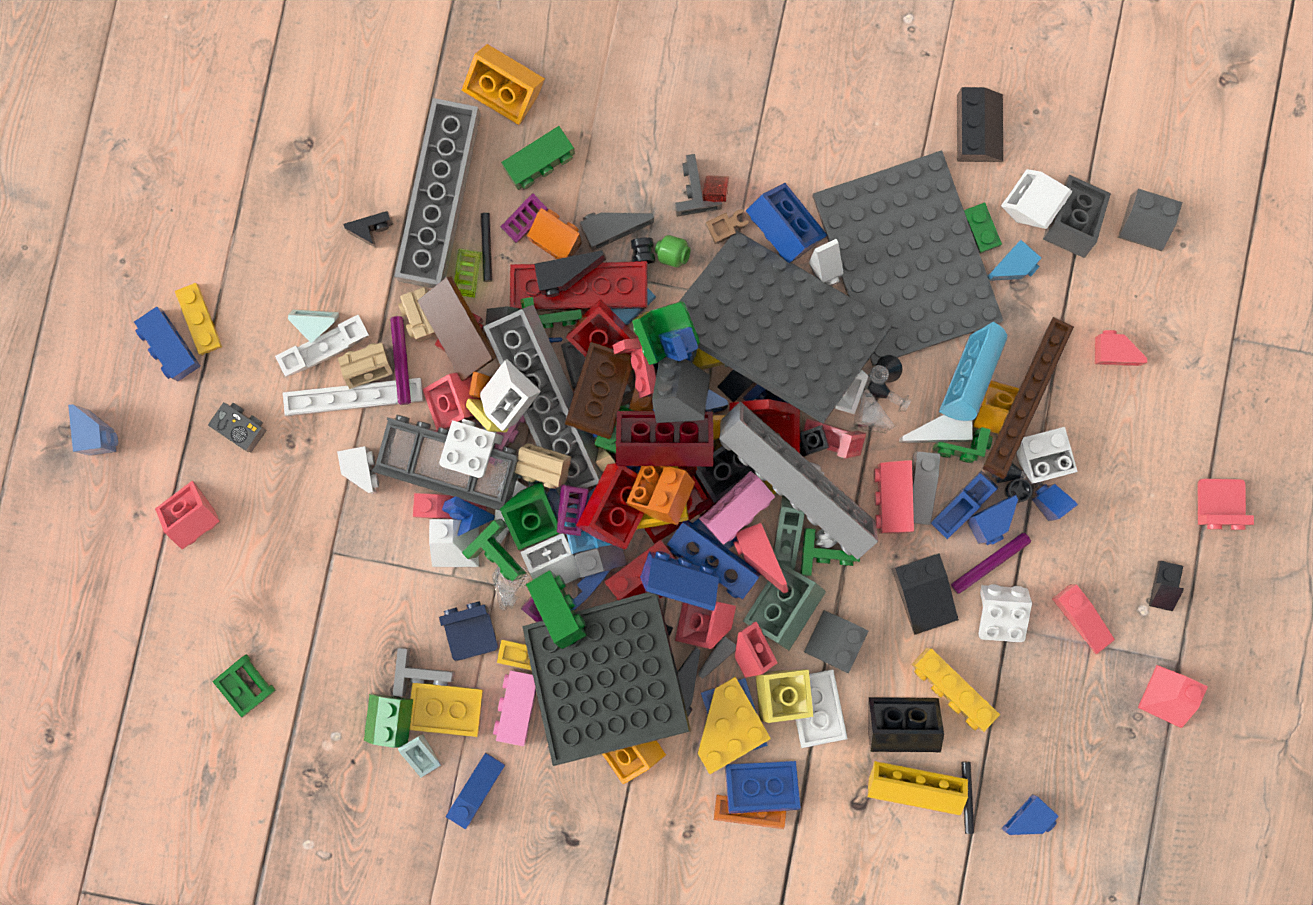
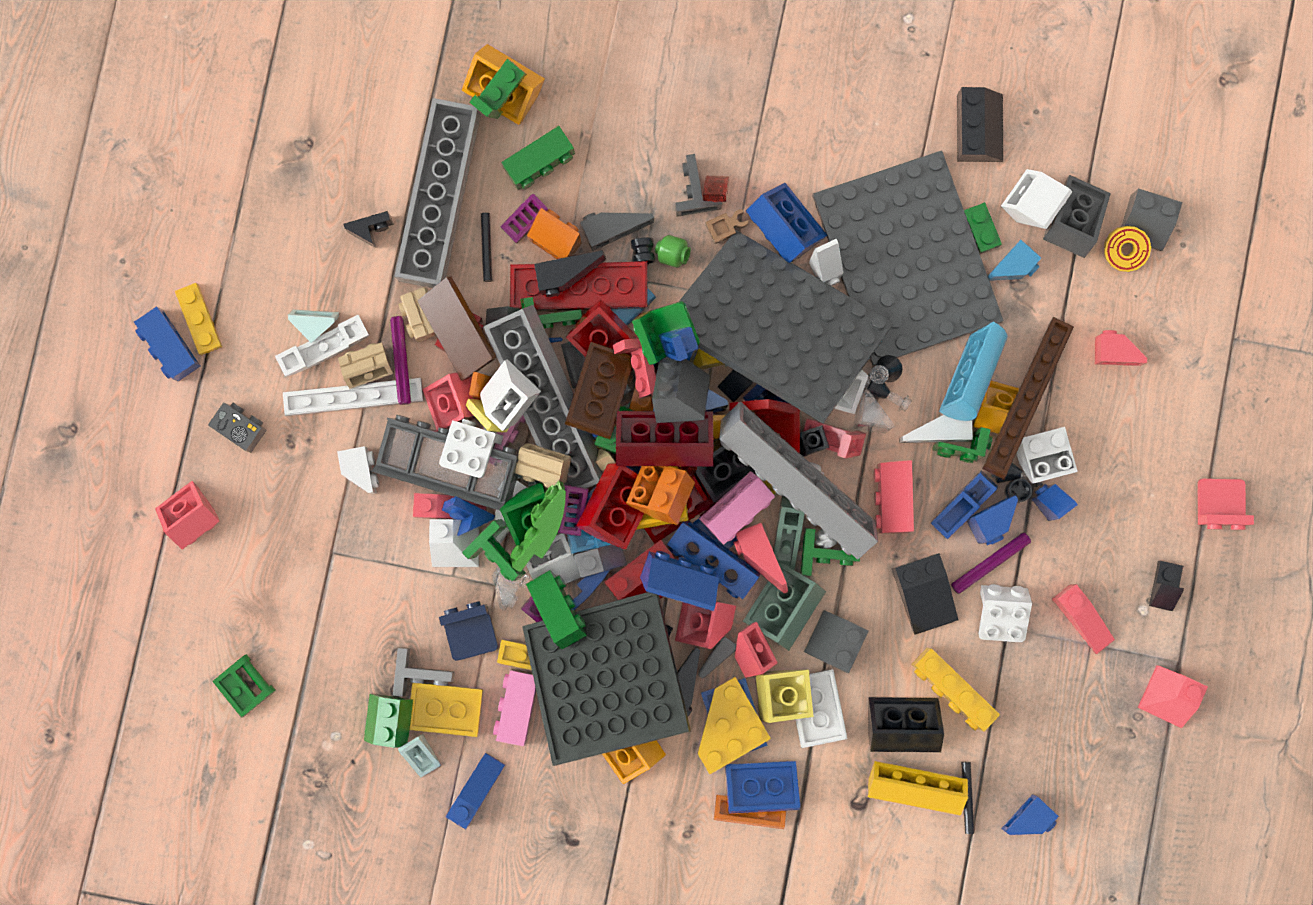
(90, 433): medium blue slope -> none
(468, 253): clear neon green slope -> none
(499, 90): none -> green bracket
(546, 522): none -> bright green slope
(925, 479): light grey slope -> none
(1133, 260): none -> yellow tile

